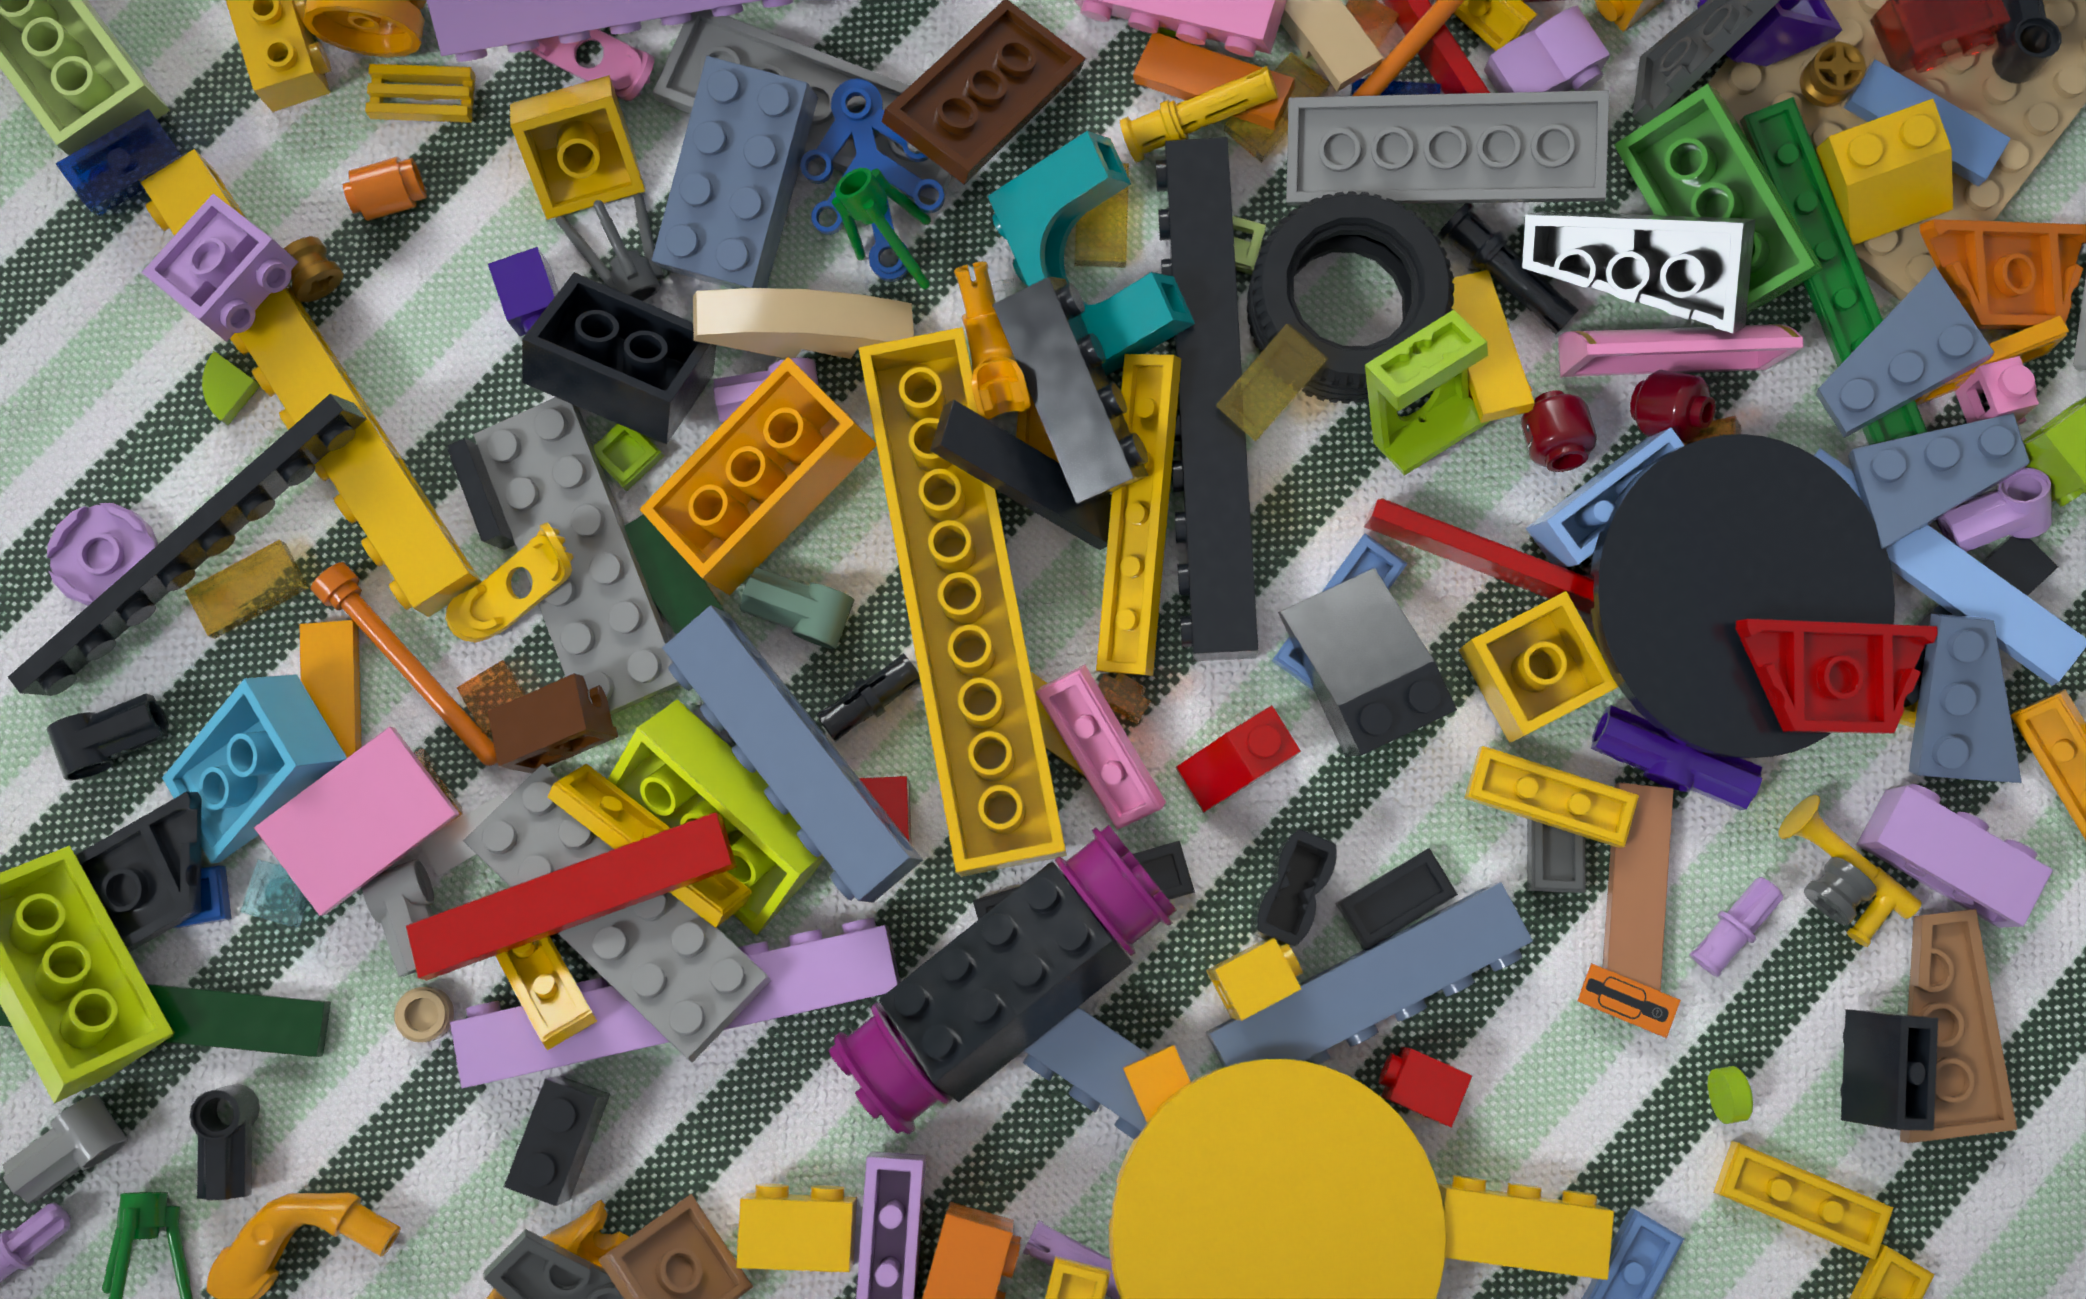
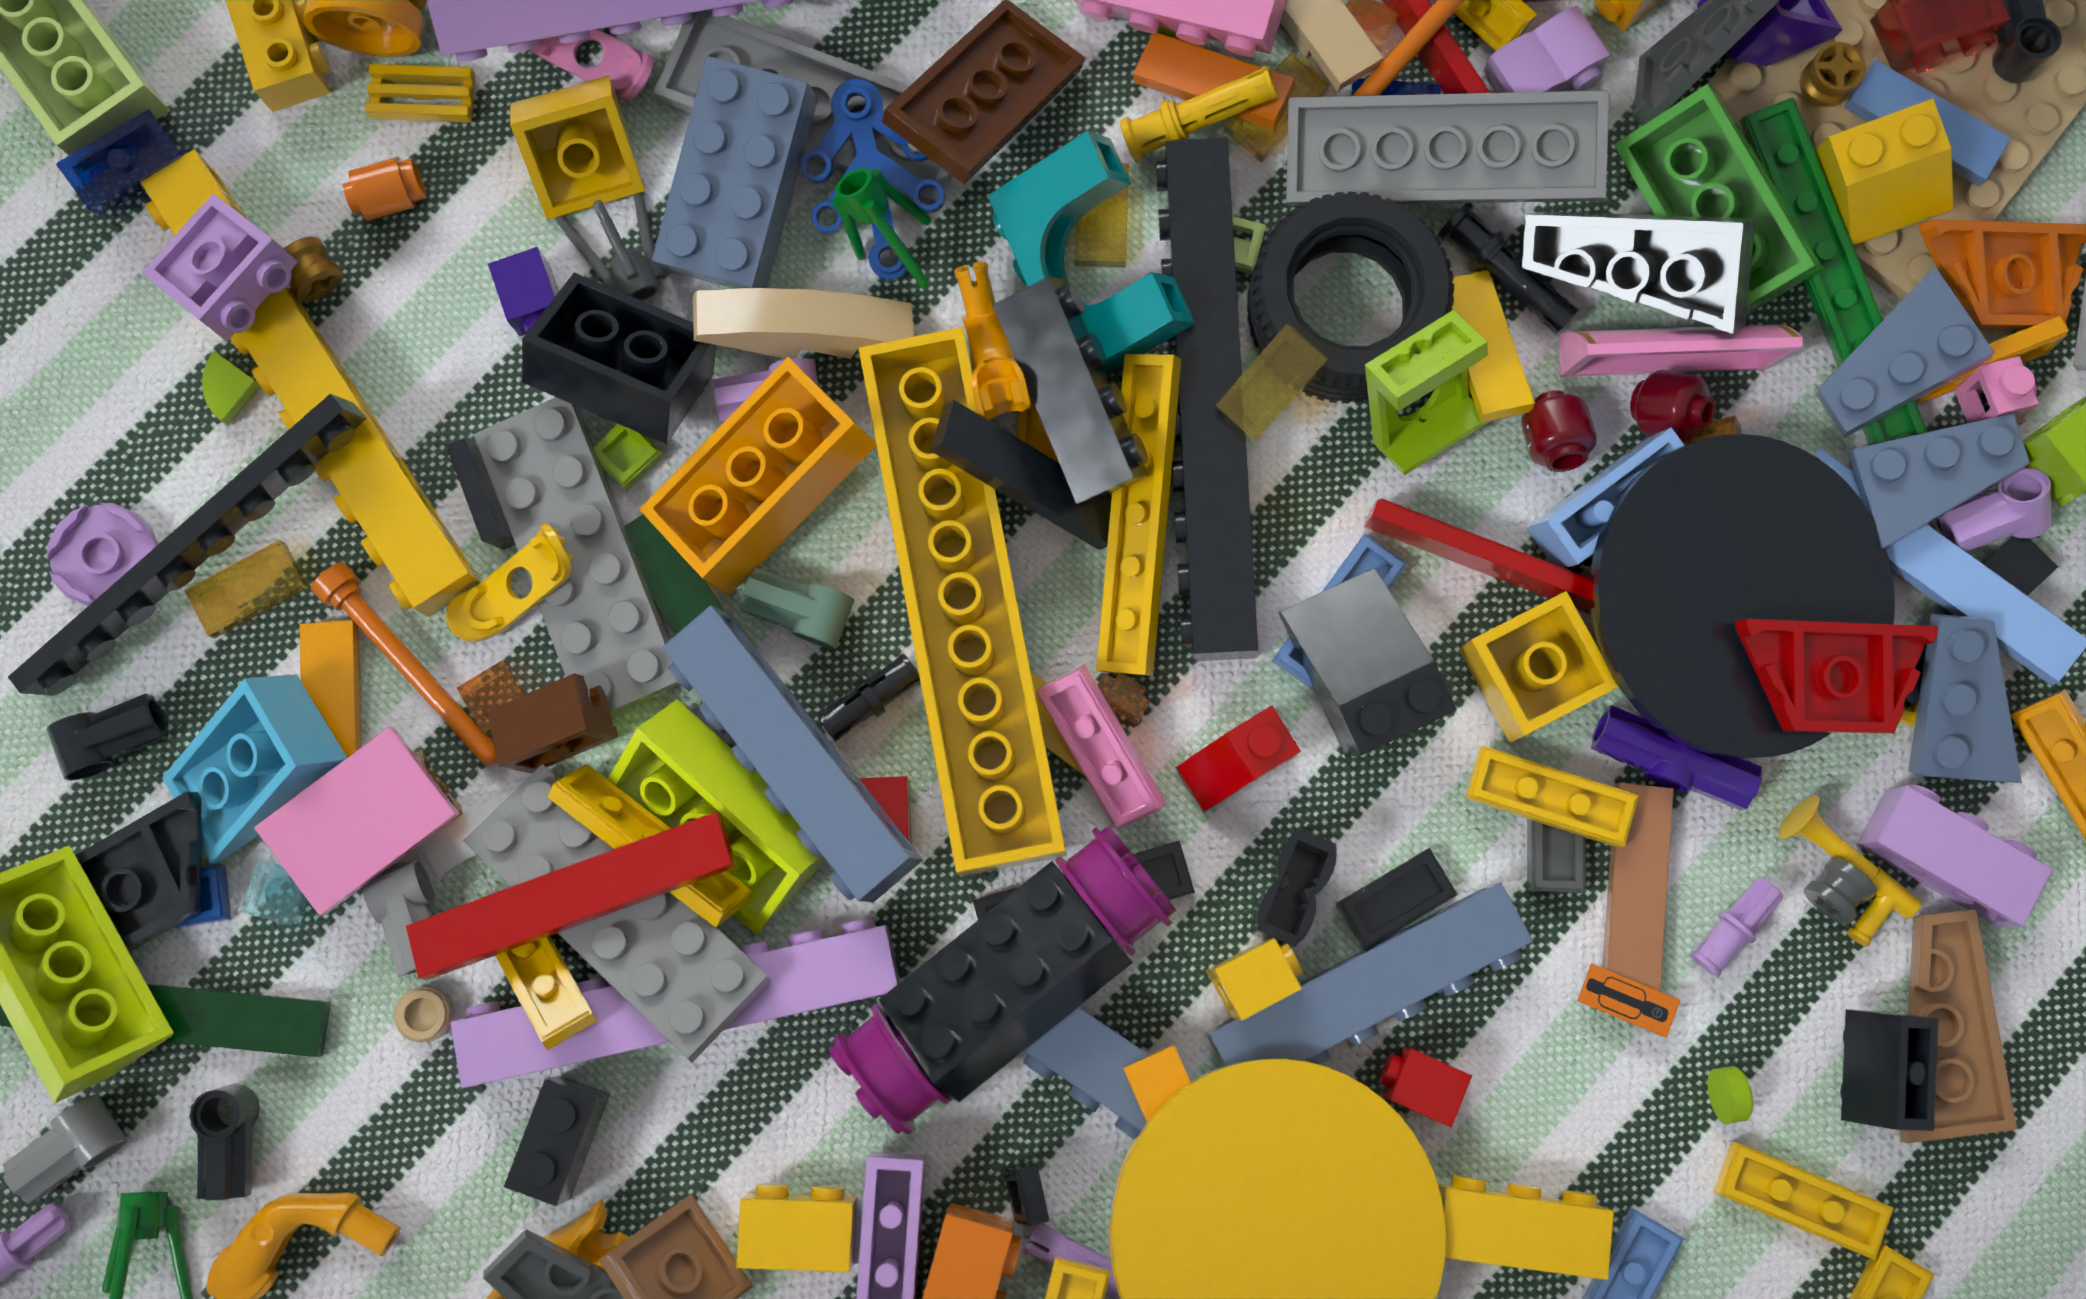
(1026, 1194): none -> black tile

